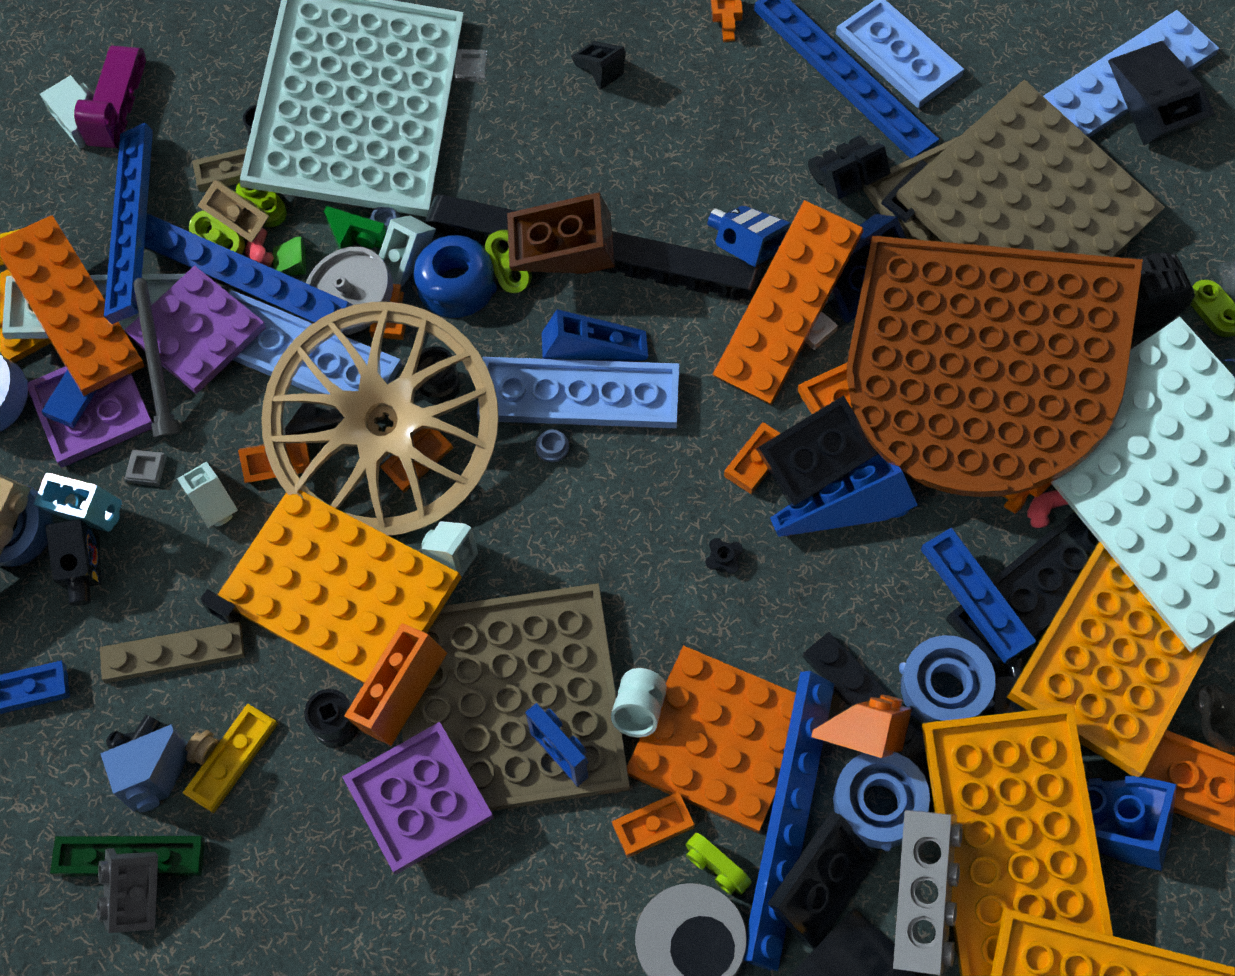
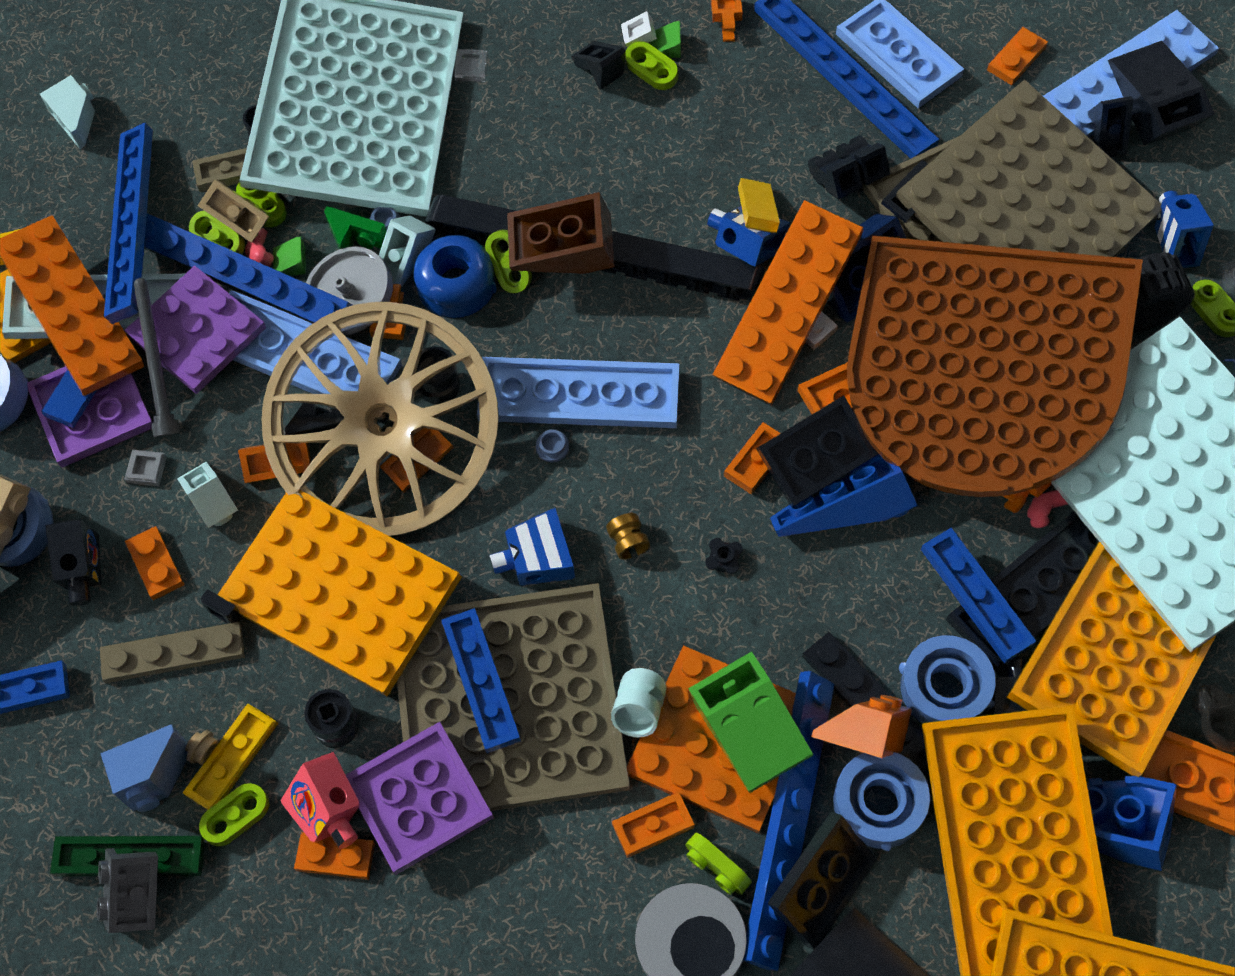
(93, 504): medium azure torso -> none
(105, 116): magenta beam -> none
(145, 727): black arm -> none
(154, 563): none -> orange plate
(233, 812): none -> lime plate
(323, 801): none -> coral torso
(328, 859): none -> orange plate
(396, 684): orange brick -> none
(451, 545): light aqua slope -> none
(481, 680): none -> blue plate
(536, 551): none -> blue torso
(563, 750): blue plate -> none
(587, 338): blue slope -> none
(627, 534): none -> pearl gold wheel
(638, 29): none -> white plate
(654, 65): none -> lime plate
(668, 40): none -> bright green slope
(750, 722): none -> bright green slope
(758, 205): none -> yellow tile
(910, 949): light grey brick -> none
(1017, 56): none -> orange plate
(1112, 125): none -> black slope
(1183, 227): none -> blue torso

